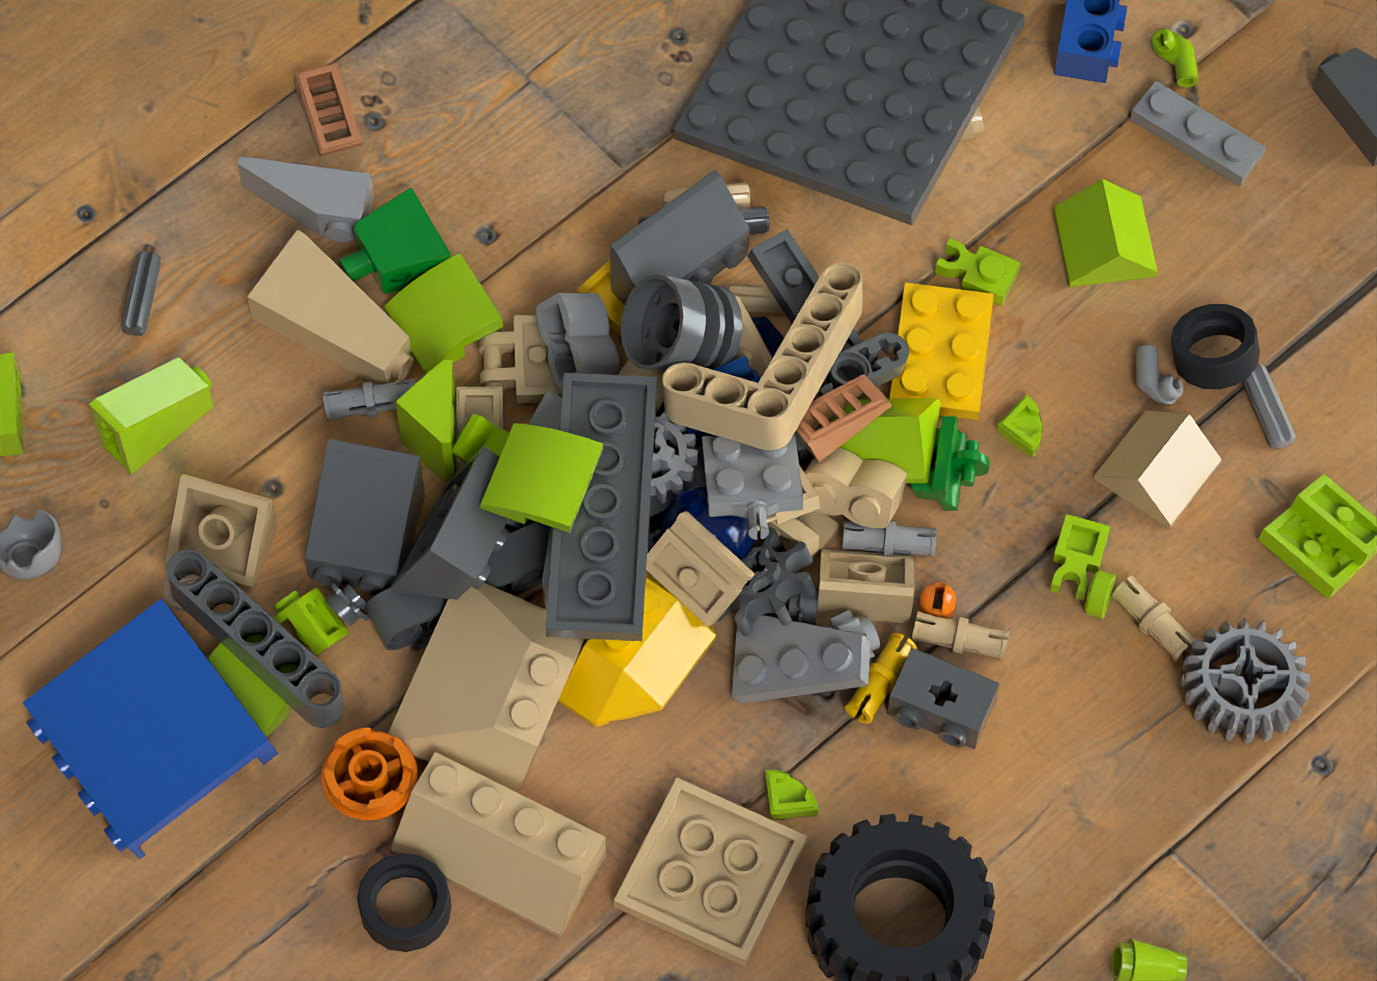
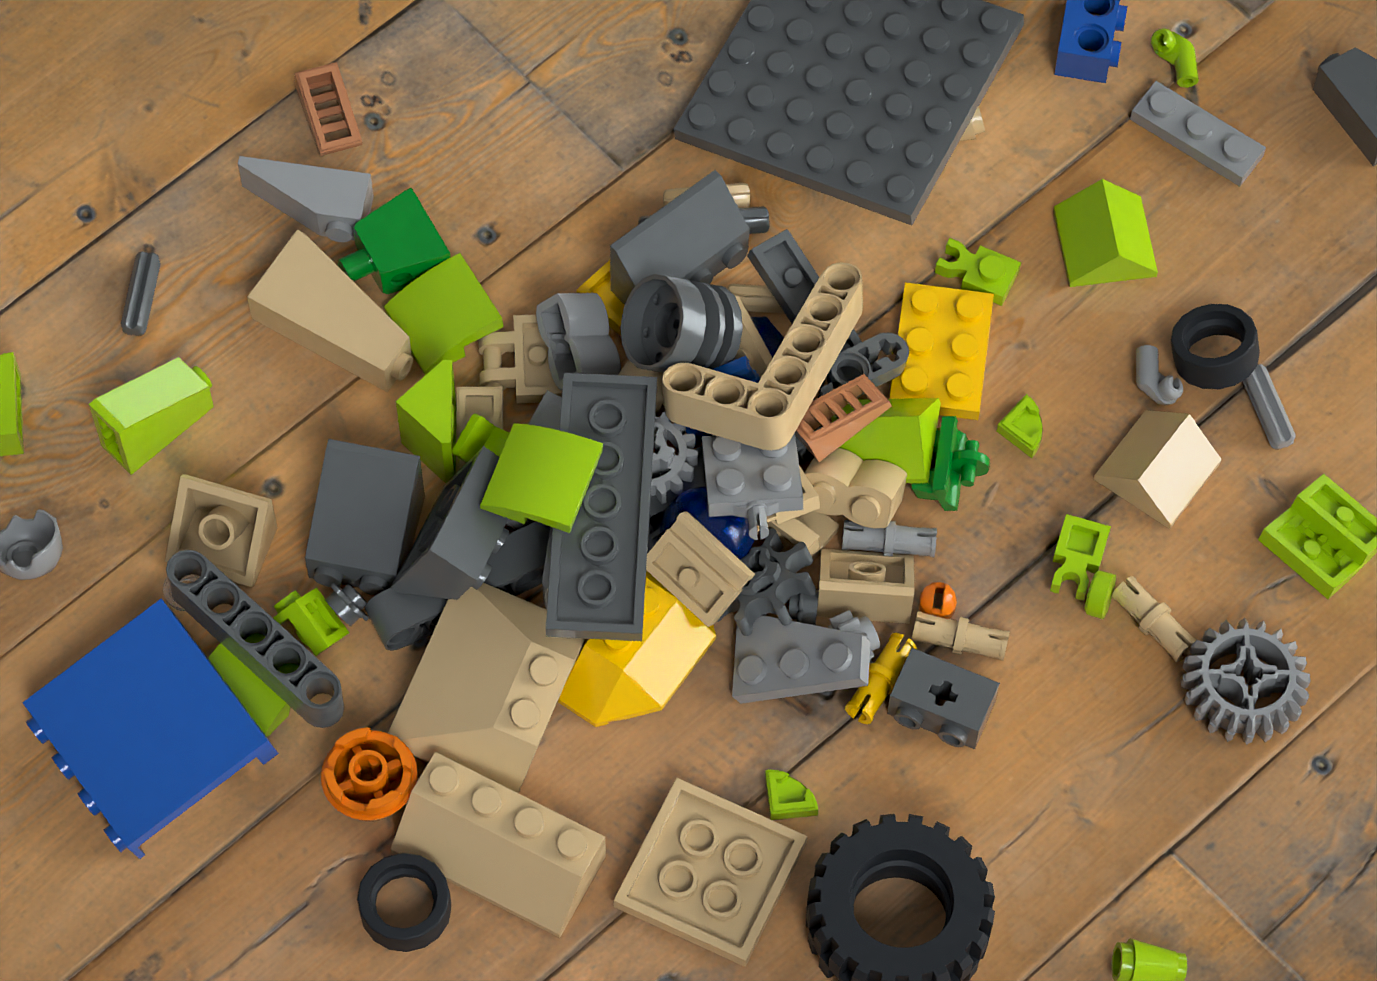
(364, 400): light grey pin -> none

